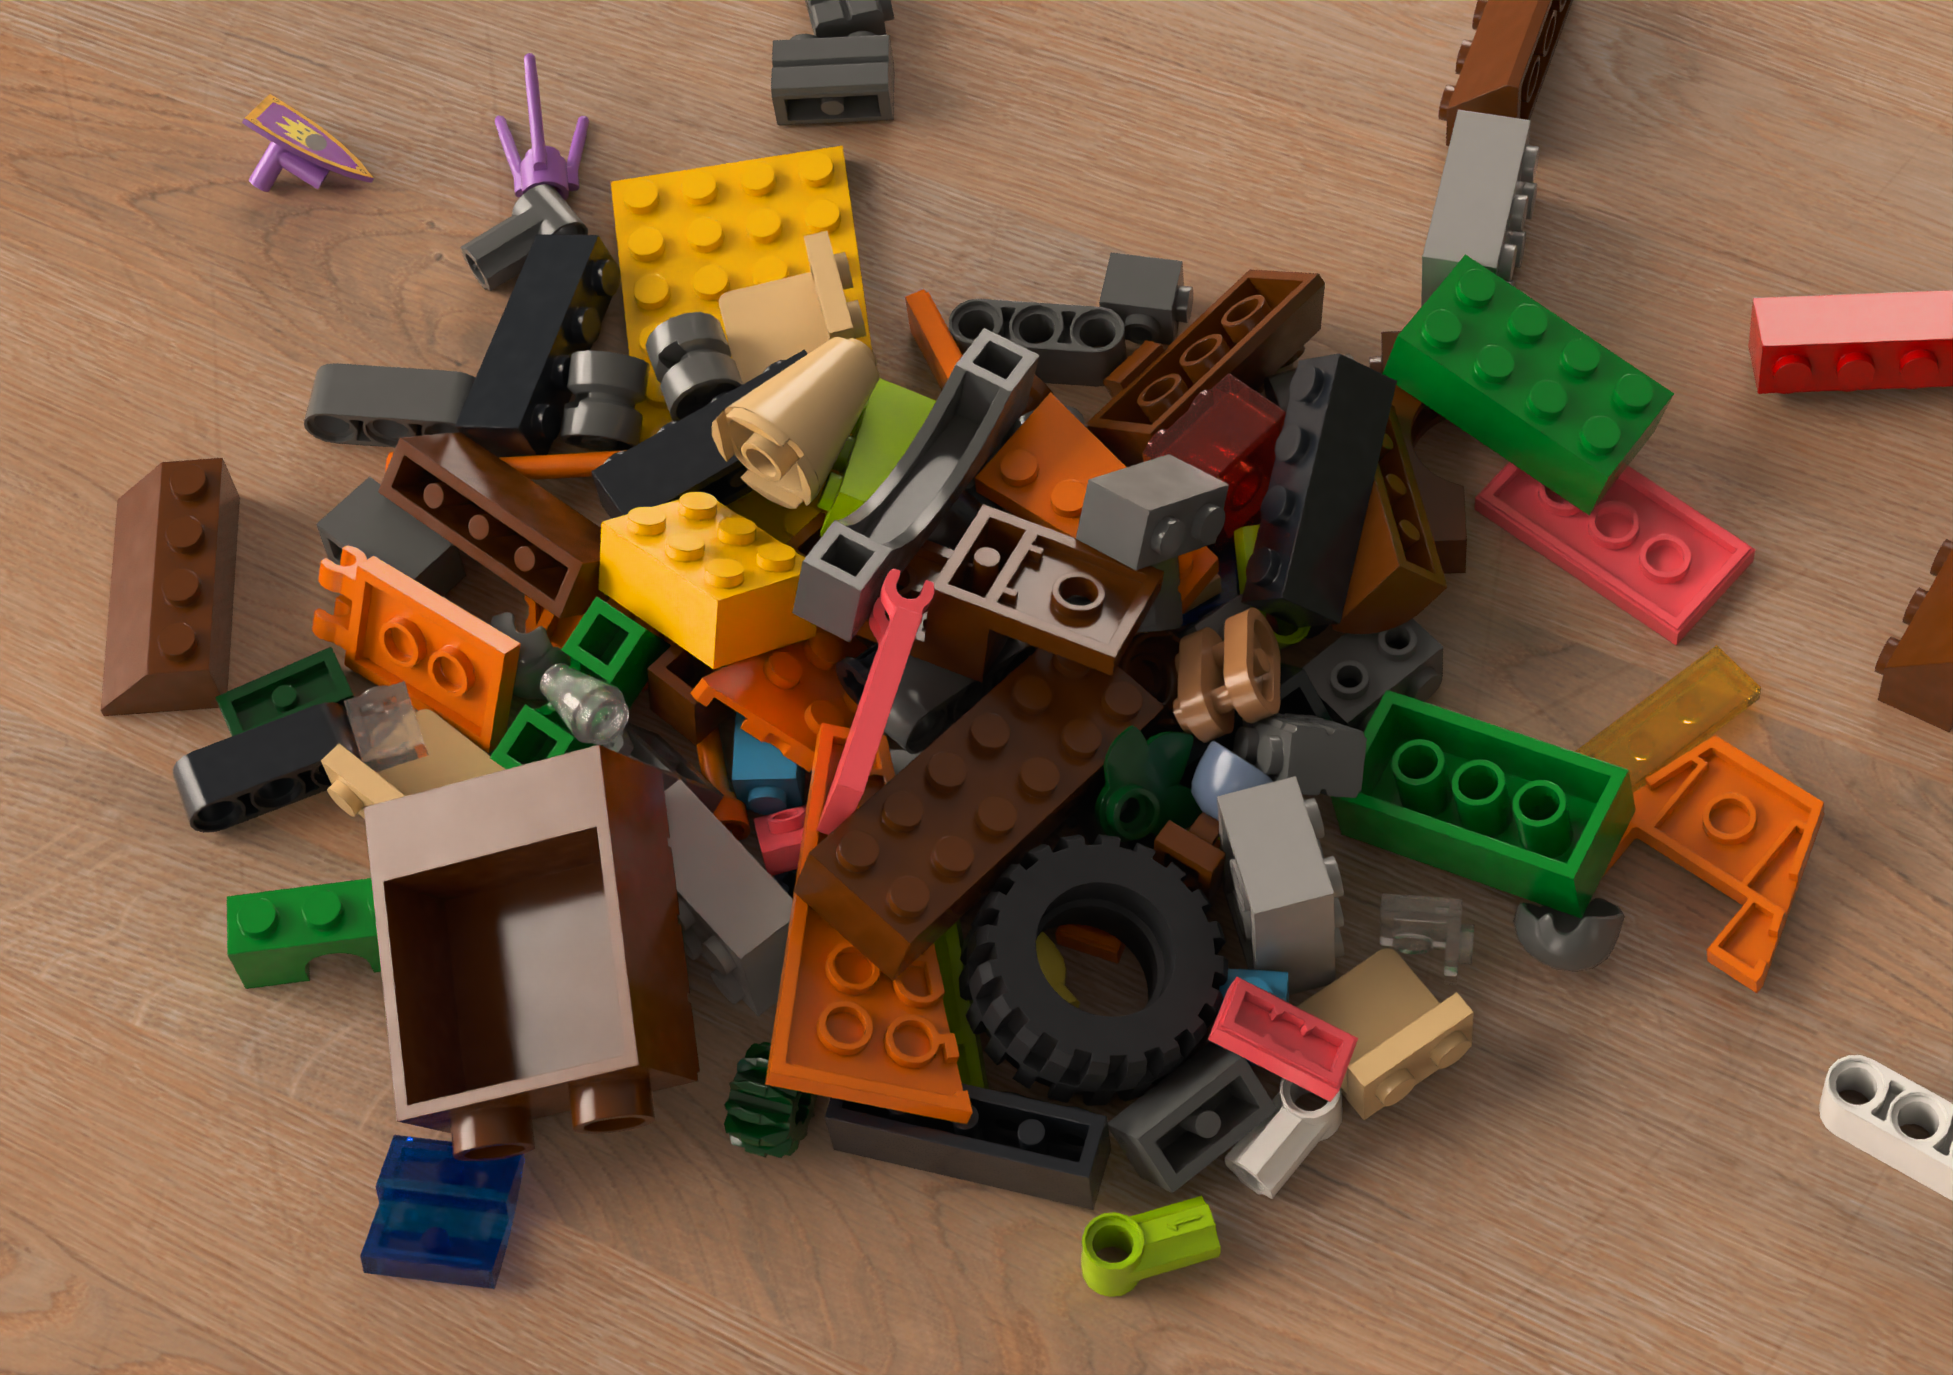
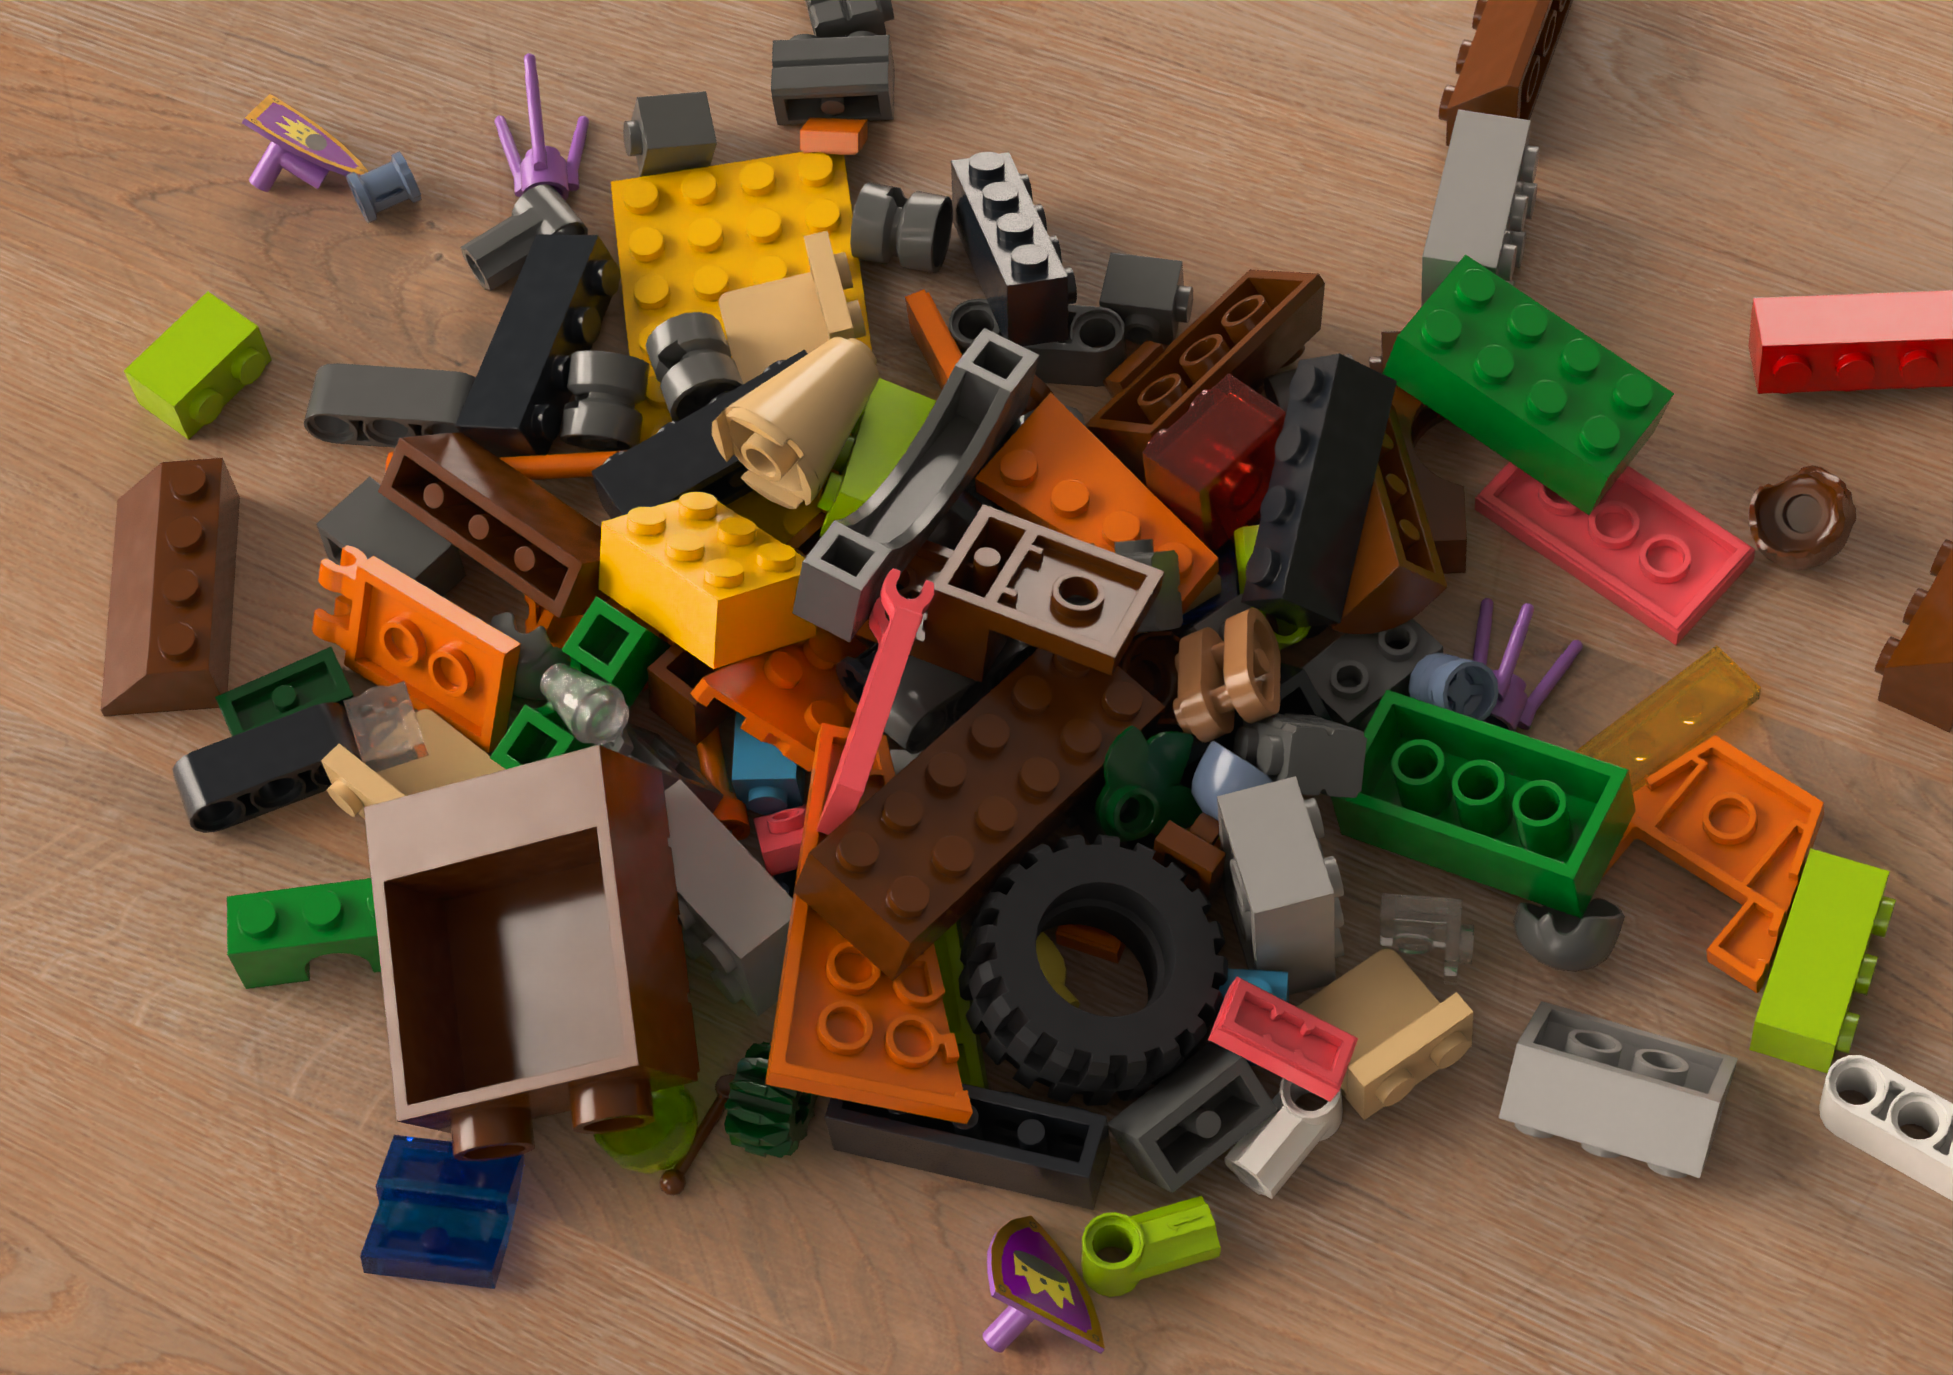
(198, 365): none -> lime brick
(383, 187): none -> sand blue bush
(661, 1142): none -> clear neon green hair
(670, 133): none -> dark grey brick
(674, 1180): none -> reddish brown hinge
(833, 135): none -> orange tile
(900, 227): none -> dark grey wheel
(1011, 249): none -> black brick
(1039, 1284): none -> shield
(1152, 511): dark grey brick -> none
(1455, 685): none -> sand blue wheel
(1513, 705): none -> medium lavender plant
(1617, 1090): none -> light grey slope
(1802, 518): none -> reddish brown hair
(1823, 962): none -> lime brick

